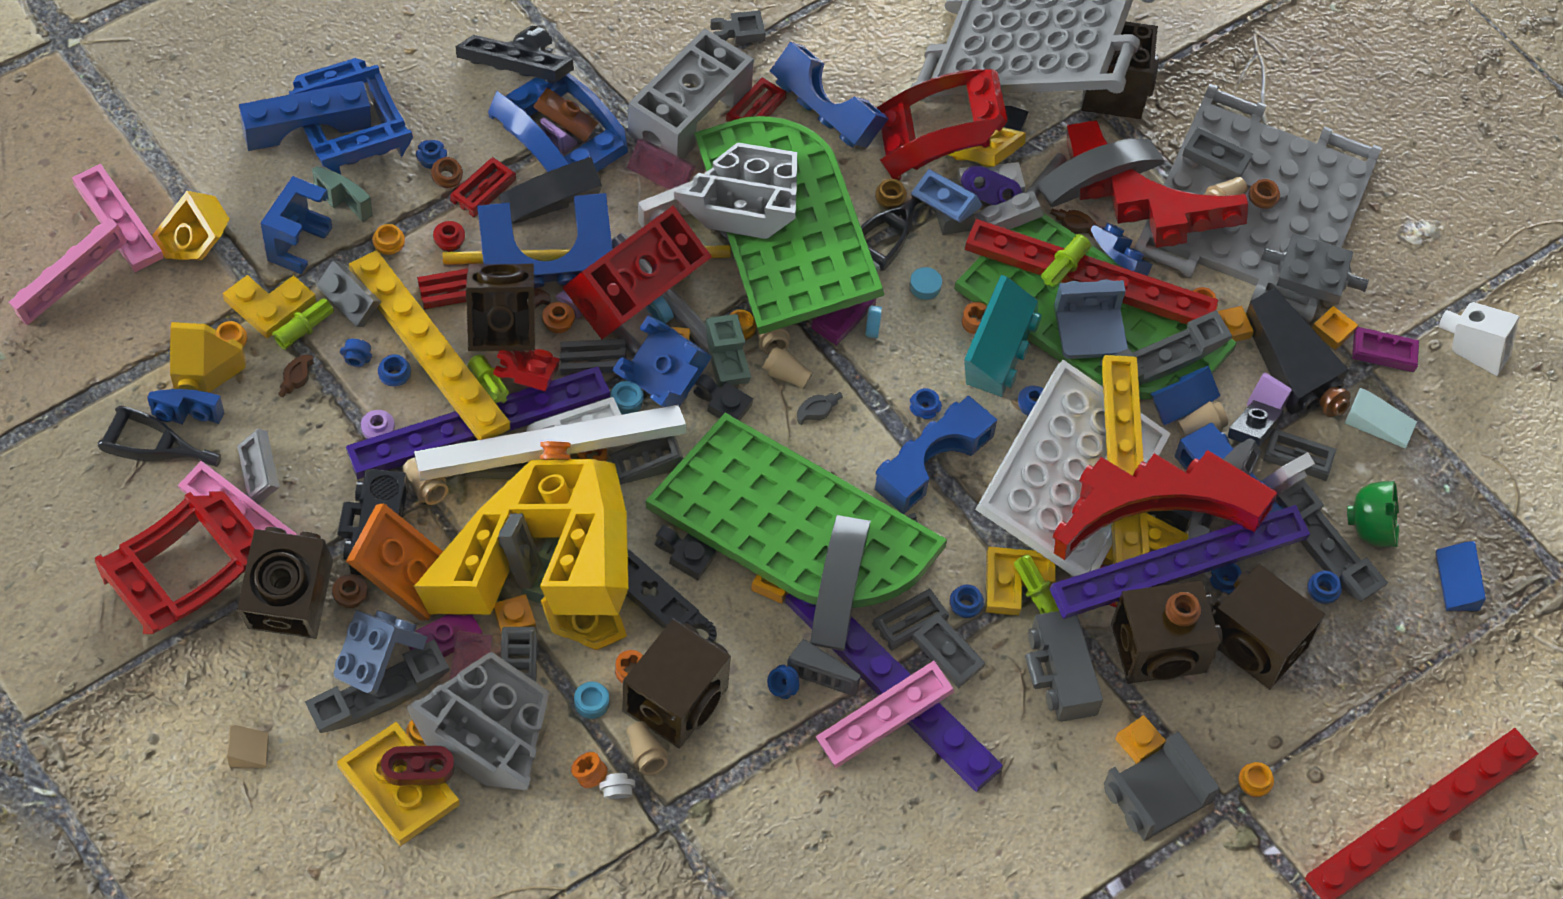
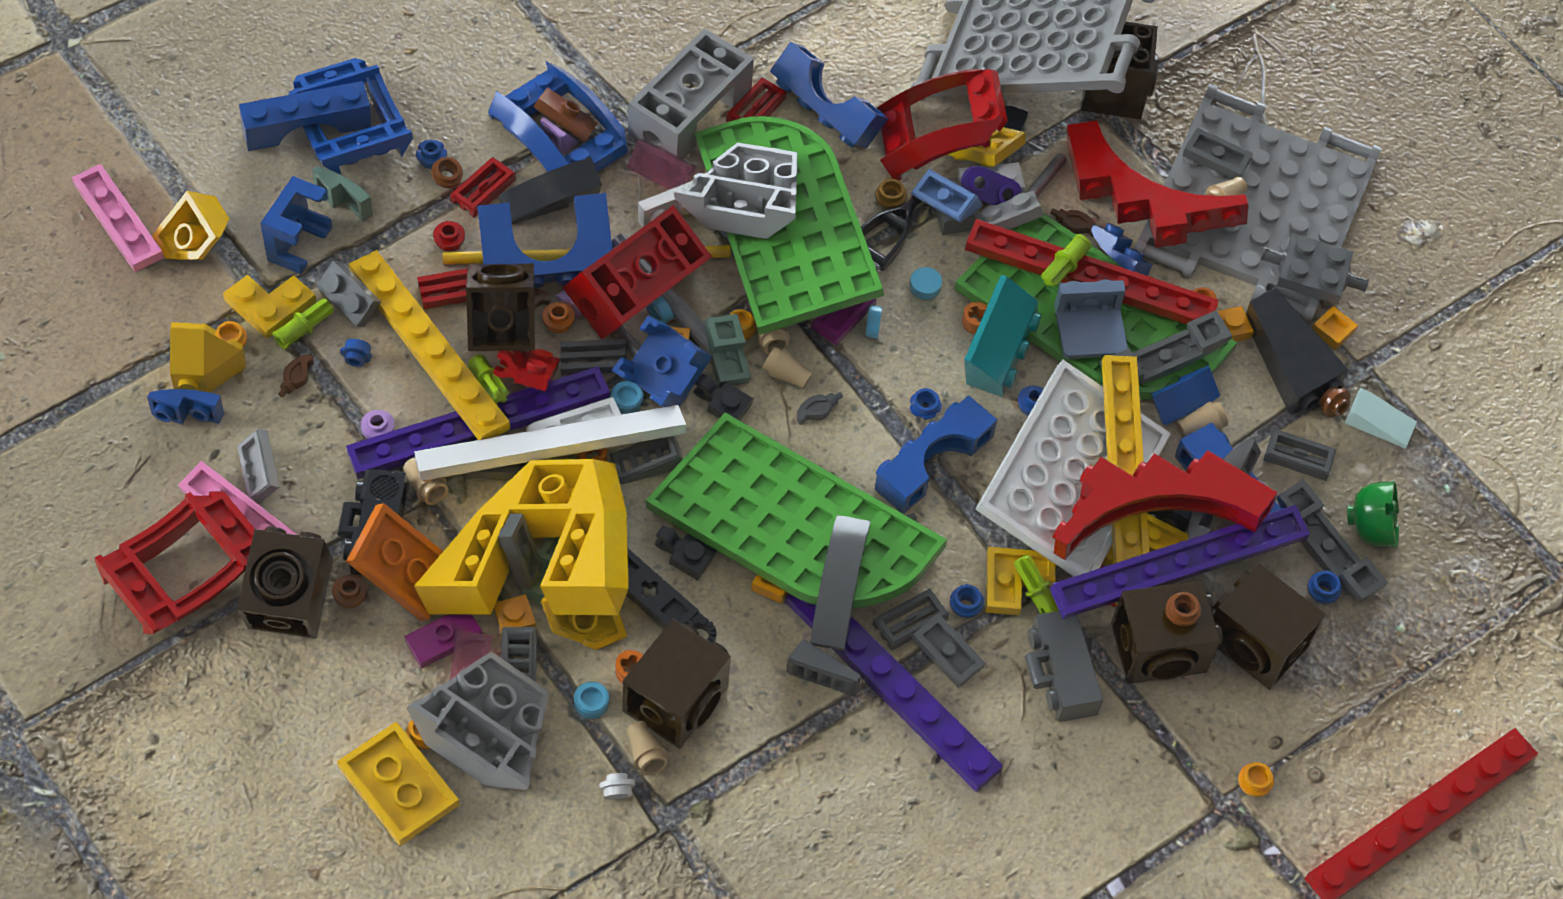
(68, 271): bright pink plate -> none
(162, 450): black piece -> none
(247, 747): tan slope -> none
(370, 646): sand blue bracket -> none
(388, 239): light orange plate -> none
(394, 363): blue plate -> none
(399, 683): dark grey slope -> none
(418, 763): dark red plate -> none
(522, 55): black plate -> none
(555, 450): orange bush -> none
(589, 770): orange bush -> none
(742, 26): dark grey plate -> none
(783, 681): blue plate -> none
(885, 714): bright pink plate -> none
(1096, 165): dark grey slope -> none
(1140, 739): light orange plate -> none
(1161, 788): dark grey panel -> none
(1231, 572): blue plate -> none
(1255, 423): black plate -> none
(1268, 189): dark orange plate -> none
(1270, 392): lavender slope -> none
(1289, 474): white plate -> none
(1385, 349): magenta plate -> none
(1461, 577): blue slope -> none
(1482, 335): white torso -> none

